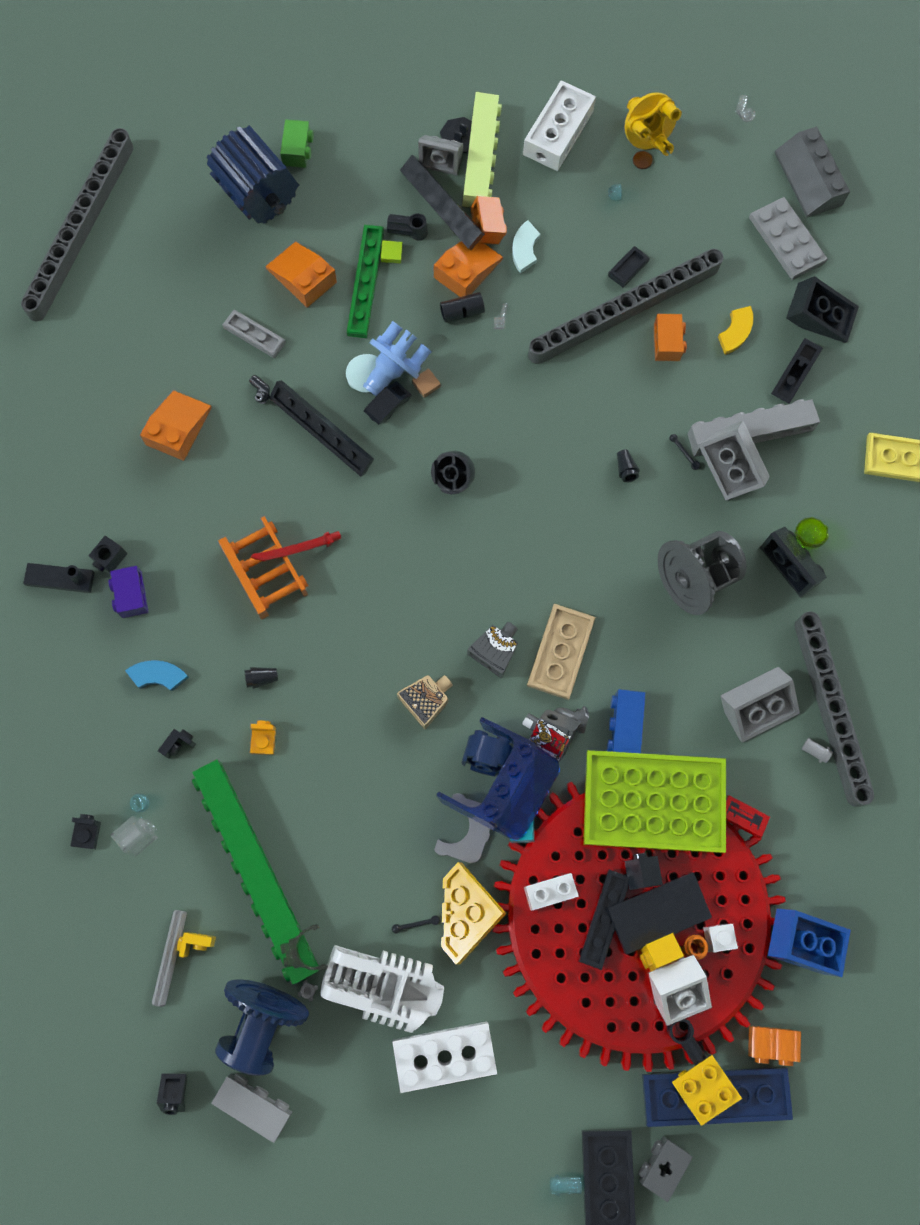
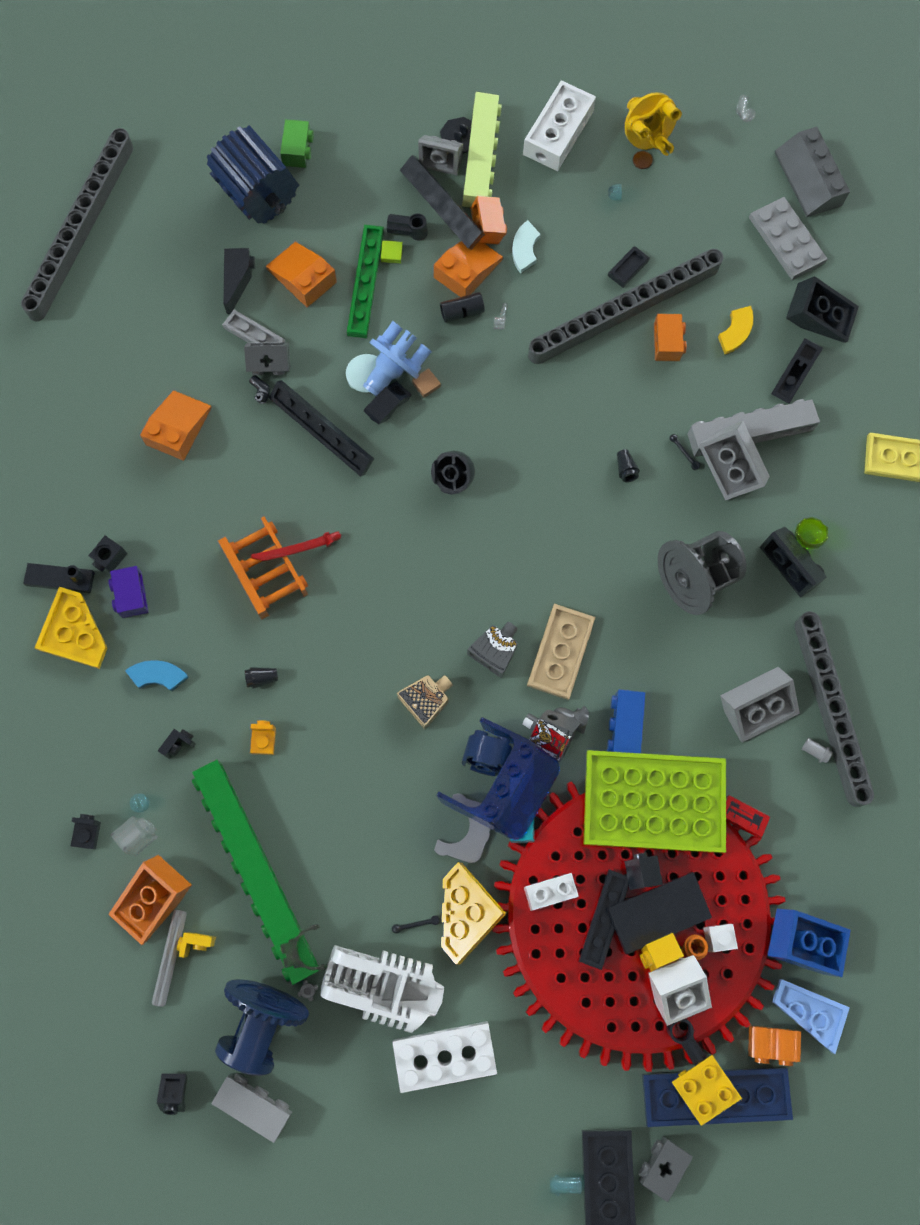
(72, 631): none -> yellow plate
(149, 898): none -> orange slope
(237, 274): none -> black slope
(257, 351): none -> dark grey brick
(814, 1013): none -> light blue wing

